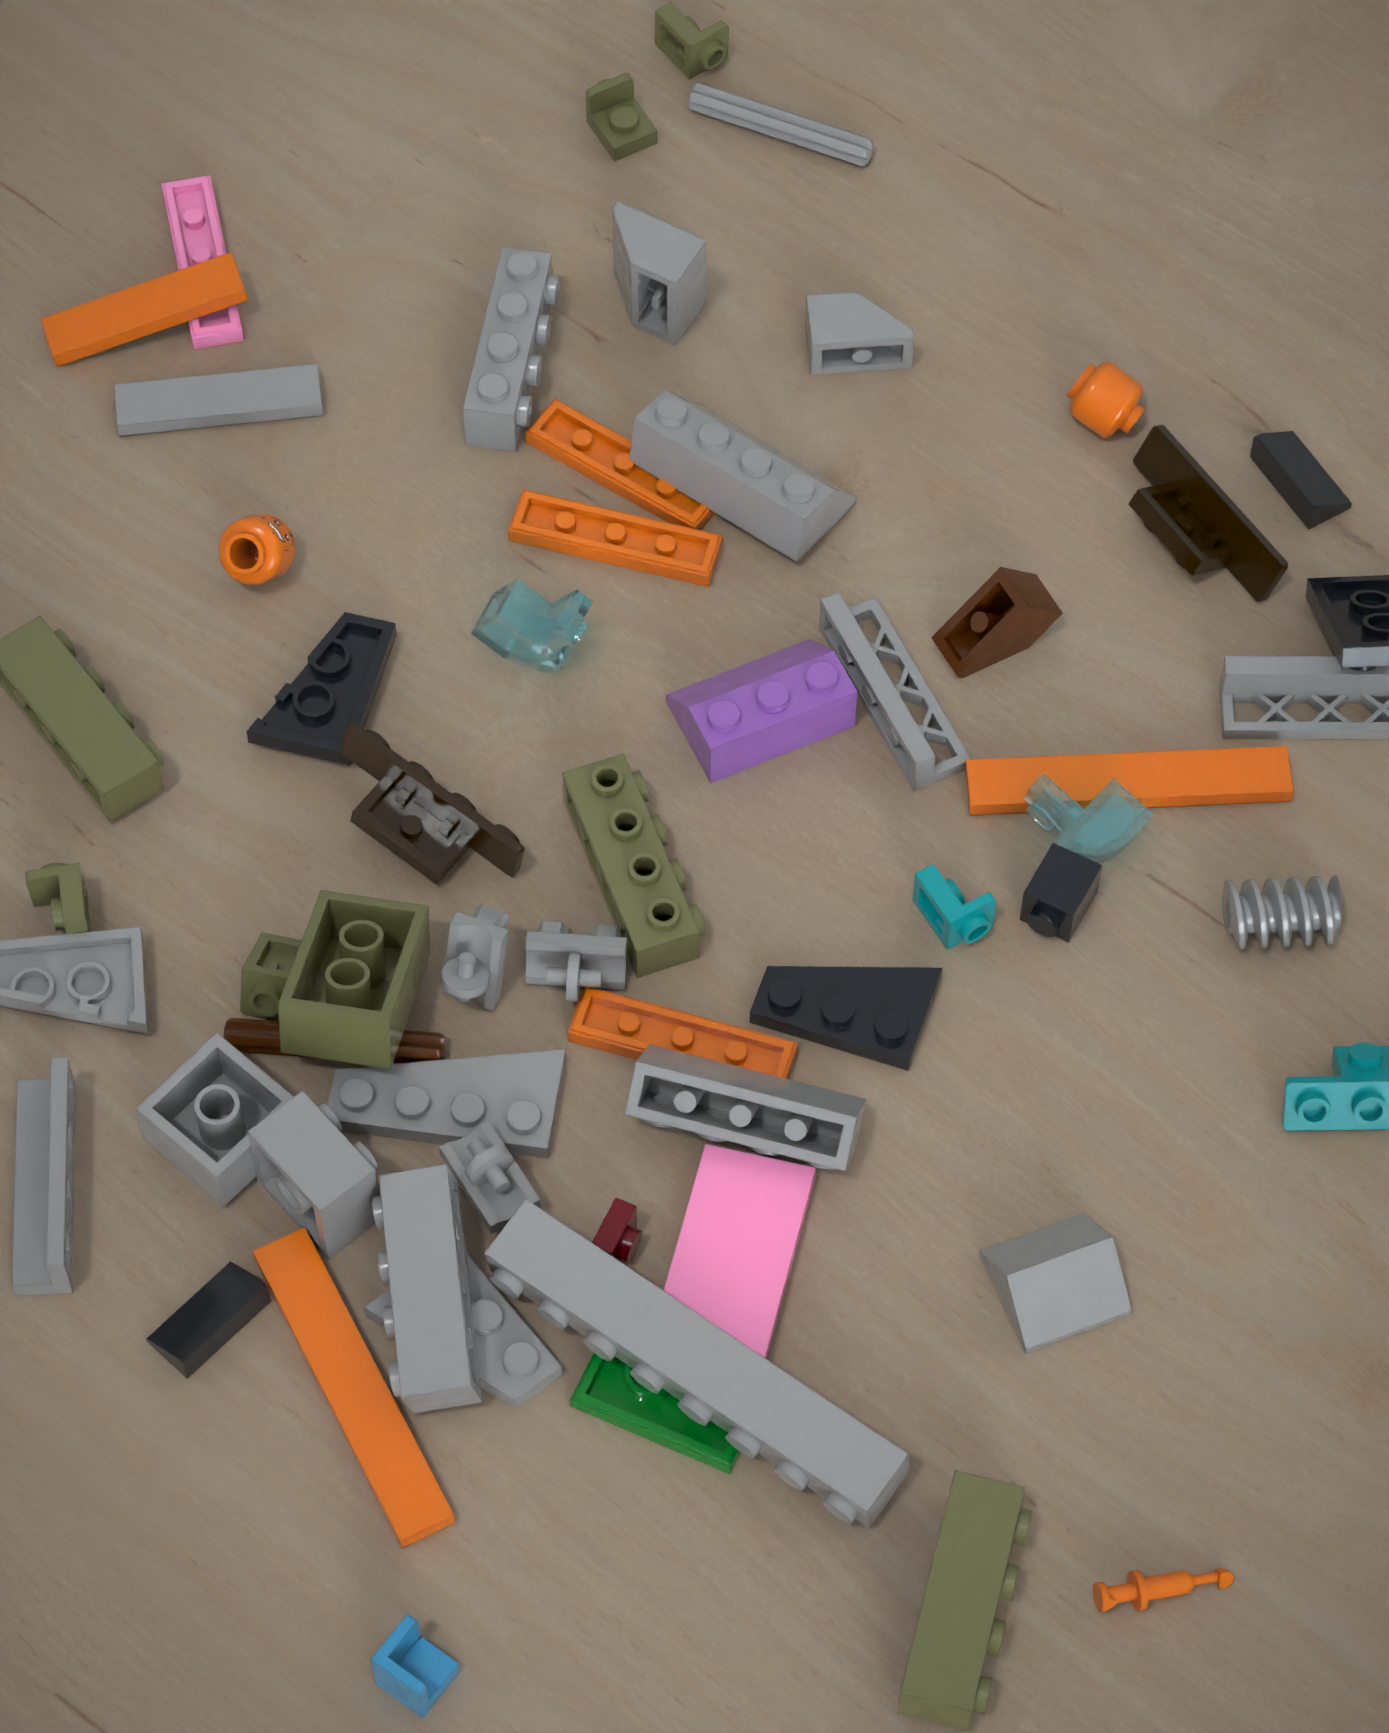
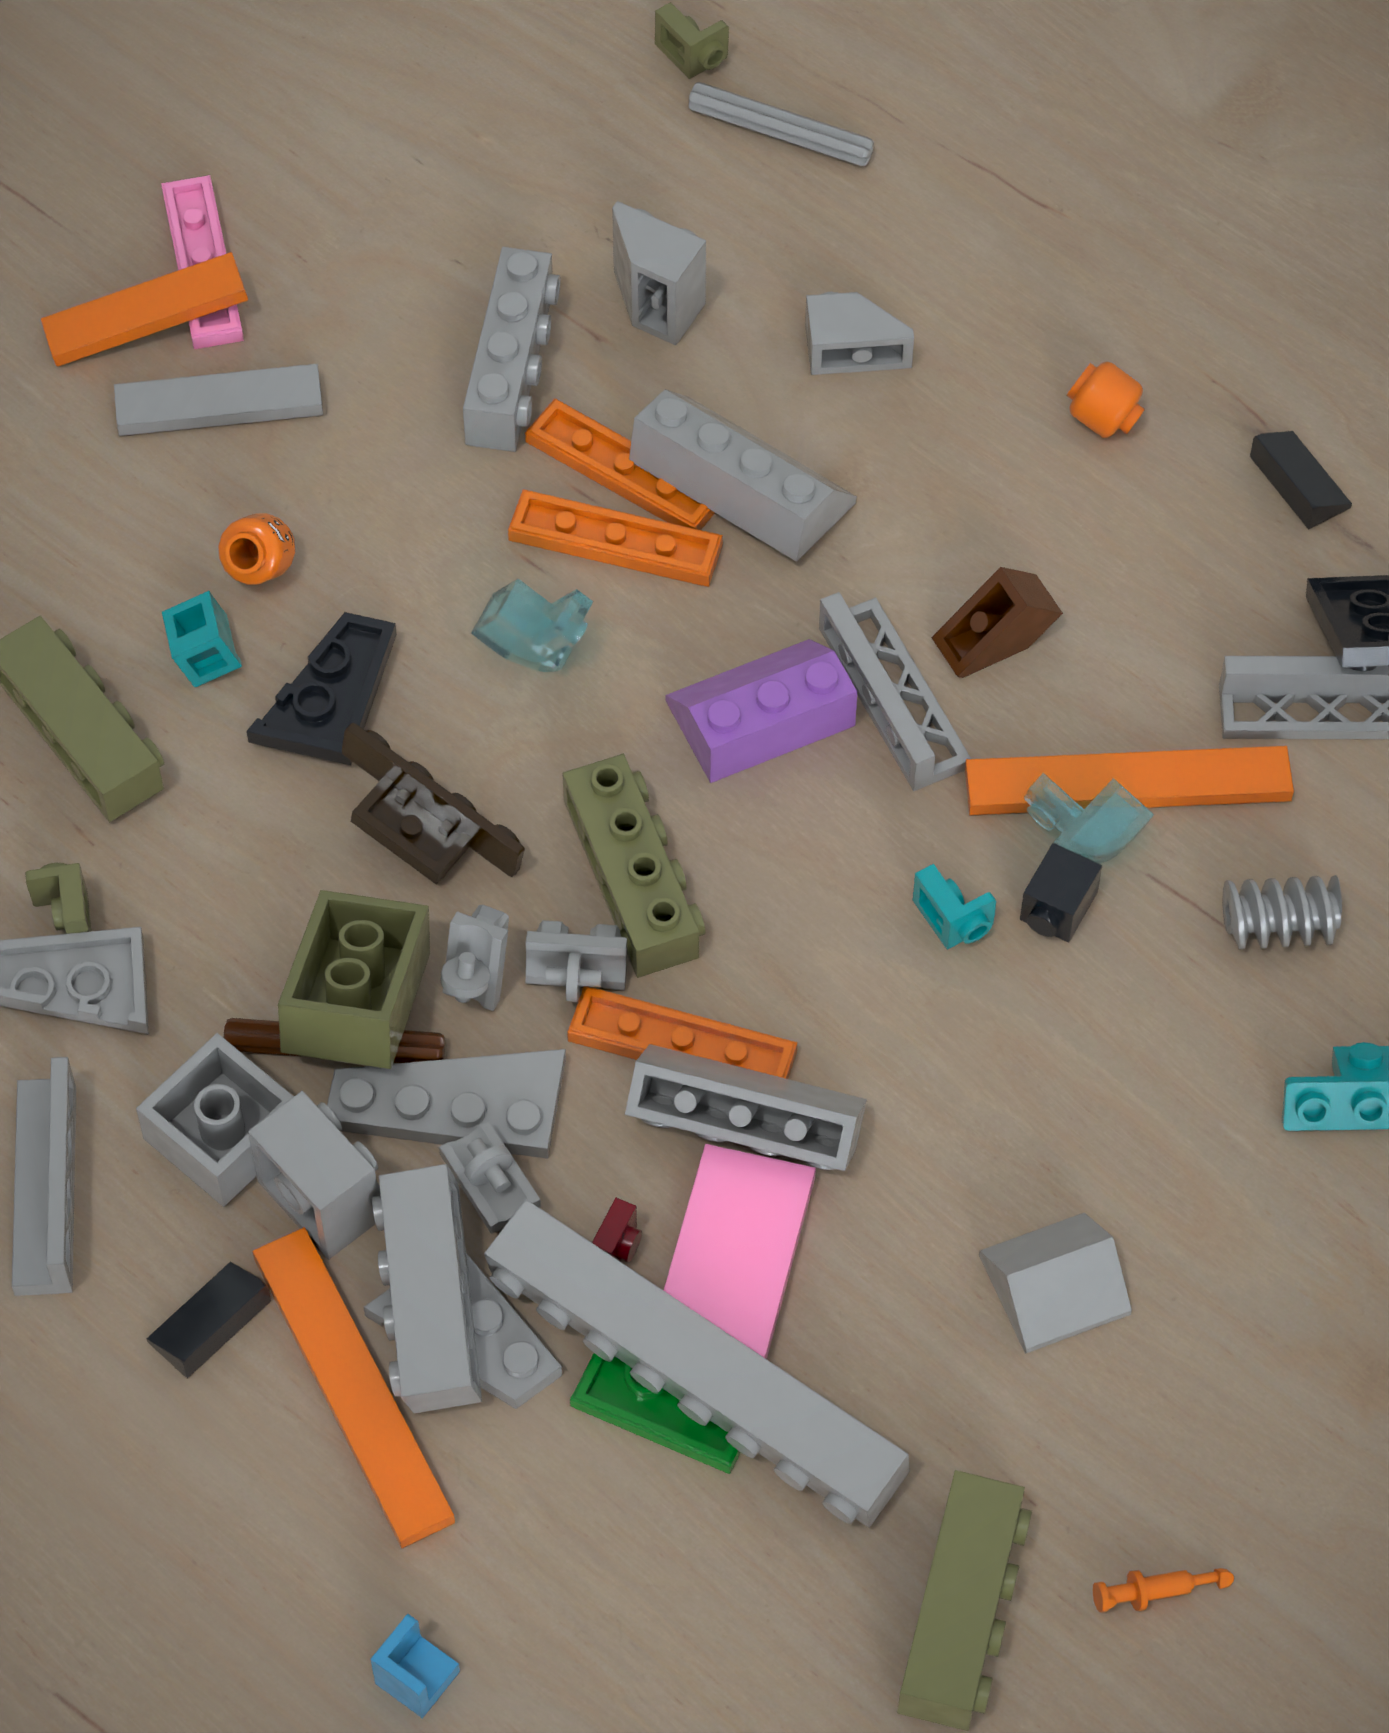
(201, 639): none -> teal brick
(266, 975): olive bracket -> none
(618, 117): olive bracket -> none
(850, 1009): black wing -> none
(1199, 518): dark brown bracket -> none

